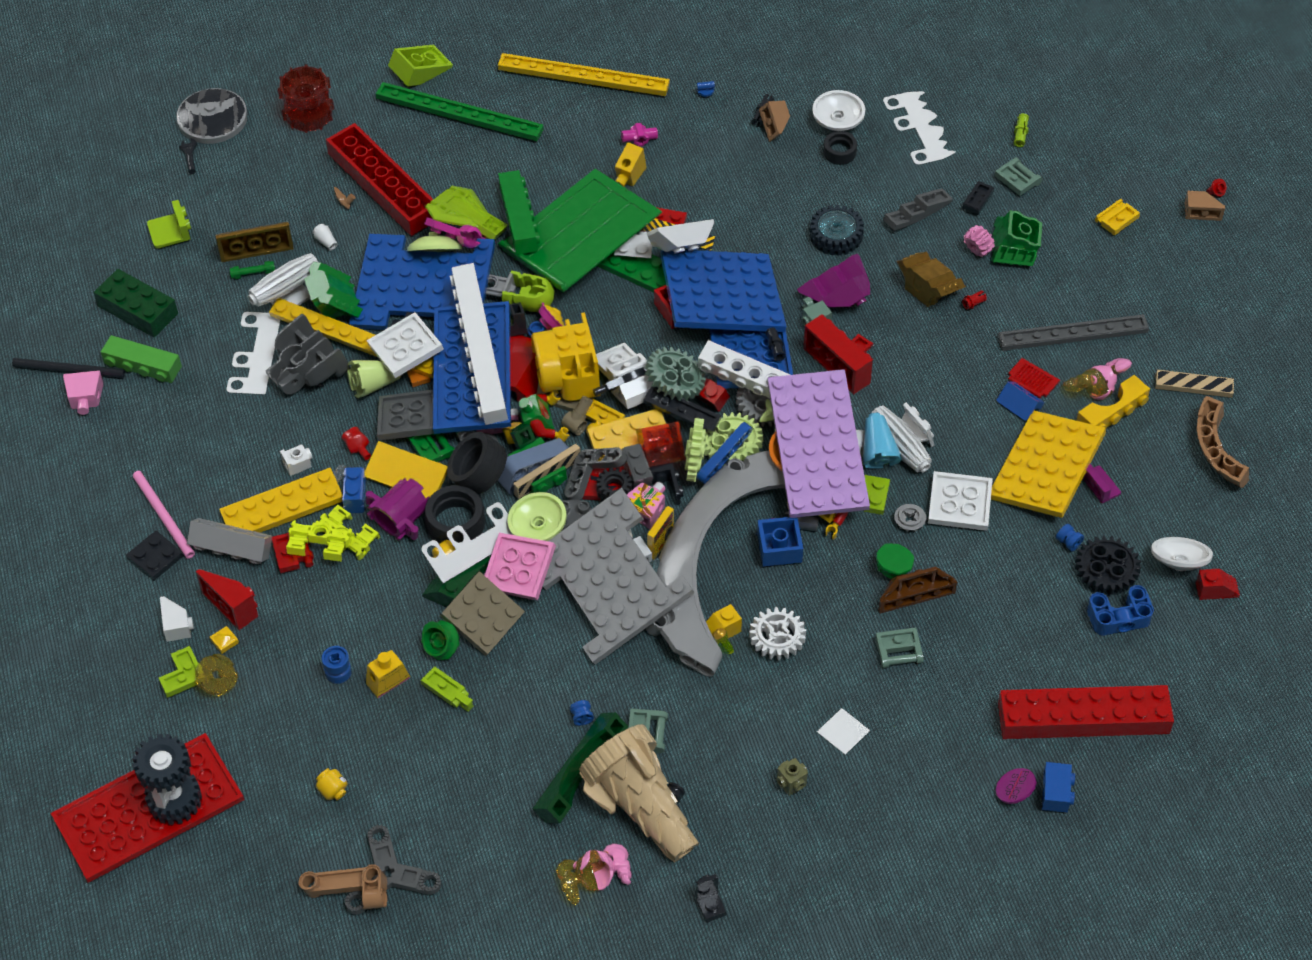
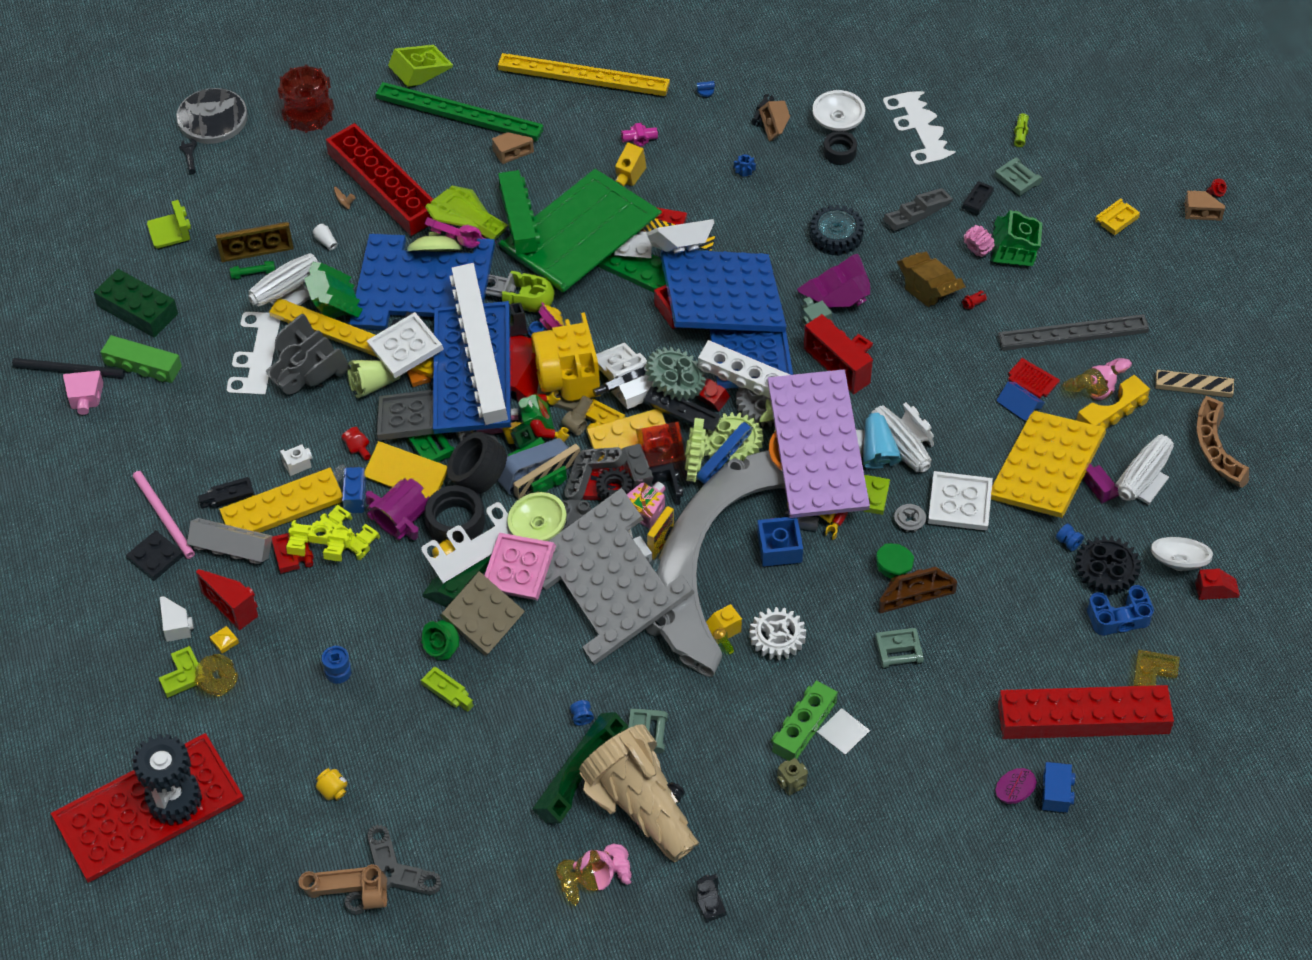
(227, 493): none -> black hinge
(385, 673): yellow torso -> none
(512, 146): none -> medium nougat slope
(744, 165): none -> blue gear
(775, 344): black pin -> none
(791, 748): none -> bright green brick
(1143, 475): none -> white plate
(1152, 664): none -> clear yellow plate

